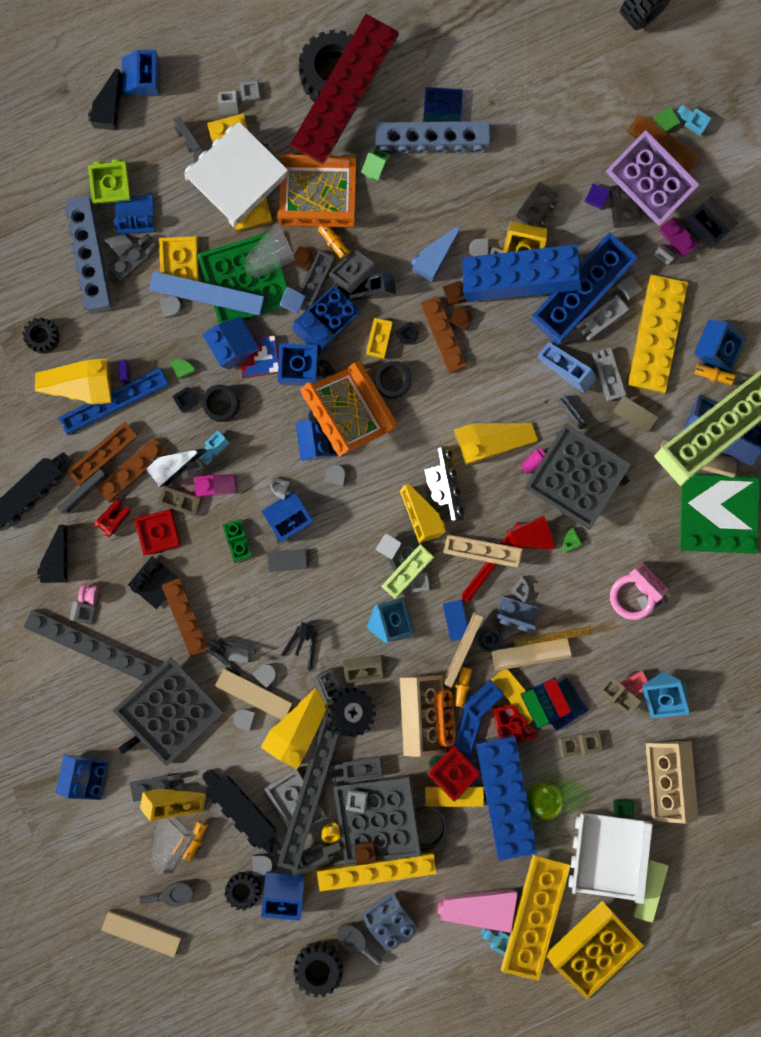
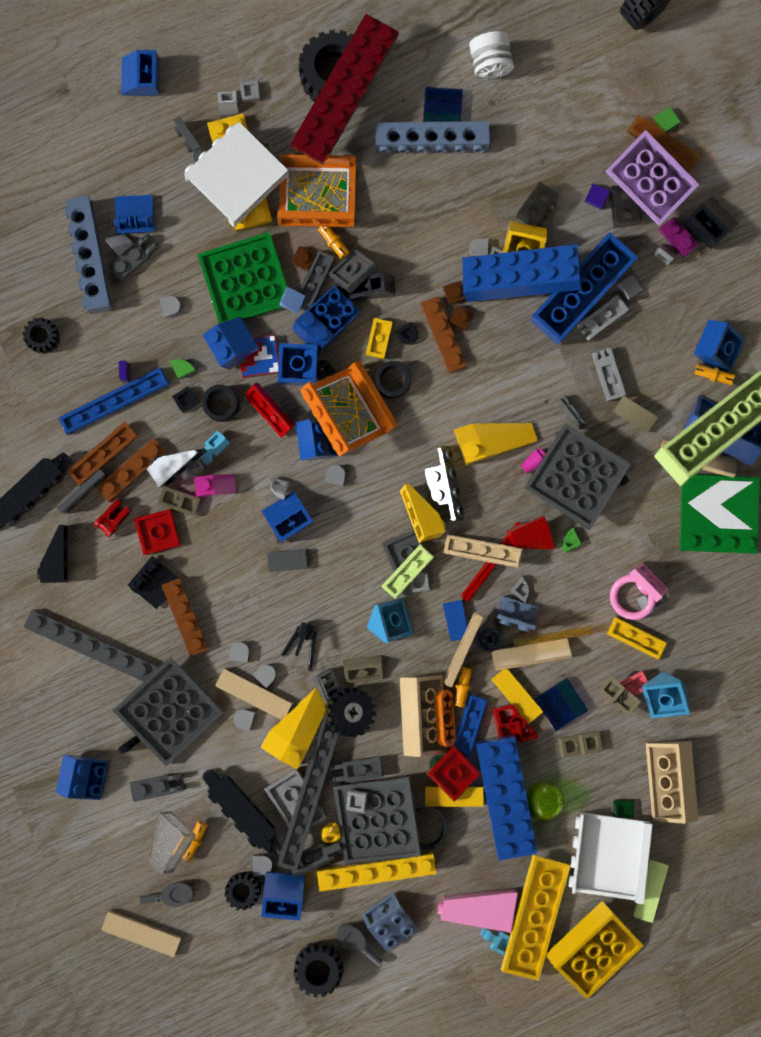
(81, 381): yellow wedge -> none
(82, 612): light grey slope -> none
(88, 594): bright pink wheel -> none
(106, 104): black slope -> none
(109, 182): lime plate -> none
(171, 803): yellow slope -> none
(179, 257): yellow tile -> none
(206, 293): medium blue tile -> none
(217, 649): black plant -> none
(237, 541): green slope -> none
(269, 253): clear slope -> none
(269, 410): none -> red plate
(365, 852): reddish brown plate -> none
(375, 164): bright green brick -> none
(388, 546): slope -> none
(433, 256): medium blue slope -> none
(483, 700): blue tile -> none
(491, 55): none -> white wheel
(546, 703): tile -> none
(568, 367): medium blue slope -> none
(636, 638): none -> yellow tile
(657, 334): yellow plate -> none
(695, 120): medium azure plate -> none

